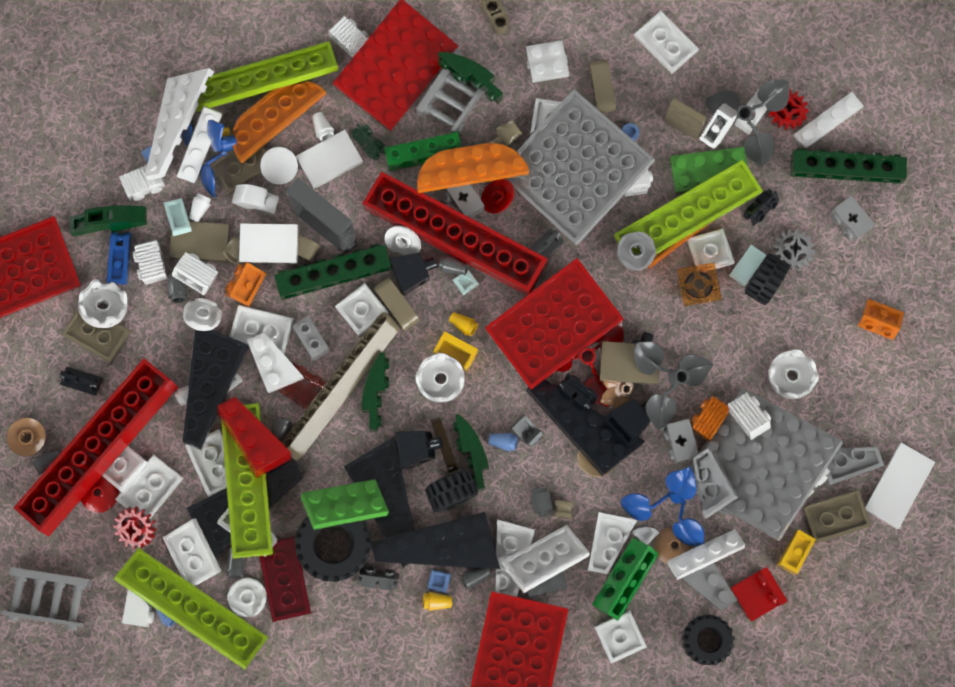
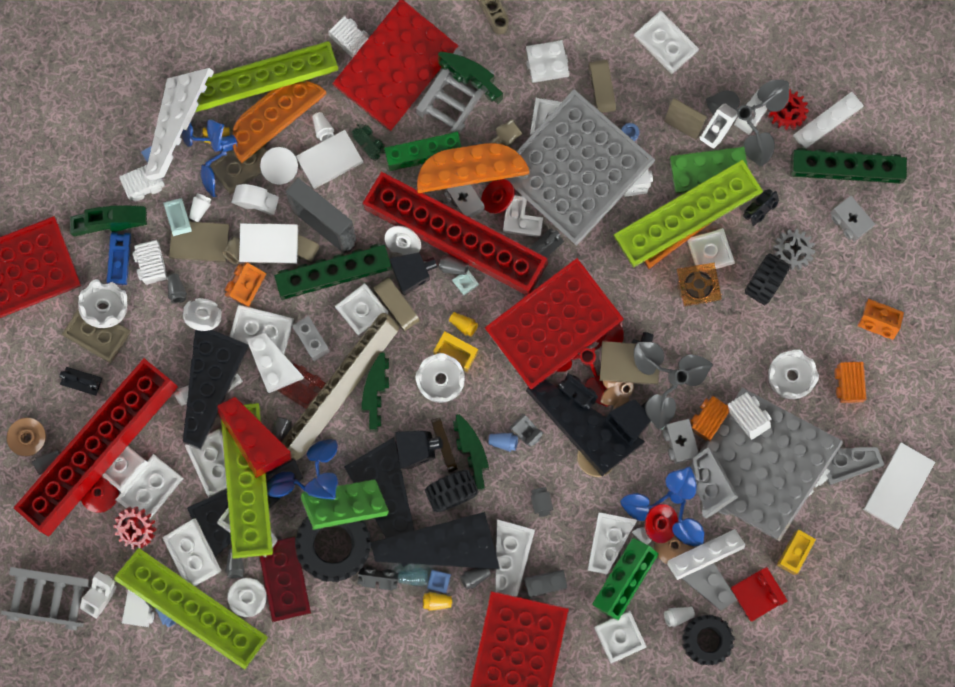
(98, 595): none -> white brick
(195, 273): white brick -> none
(197, 146): white plate -> none
(321, 487): none -> blue plant
(414, 577): none -> clear light blue cone
(521, 224): none -> white plate
(545, 558): white tile -> none
(563, 509): dark tan wheel -> none
(635, 240): light grey plate -> none
(663, 531): none -> red dish
(677, 616): none -> white cone
(747, 265): light aqua tile -> none
(836, 516): dark tan tile -> none
(851, 382): none -> orange brick

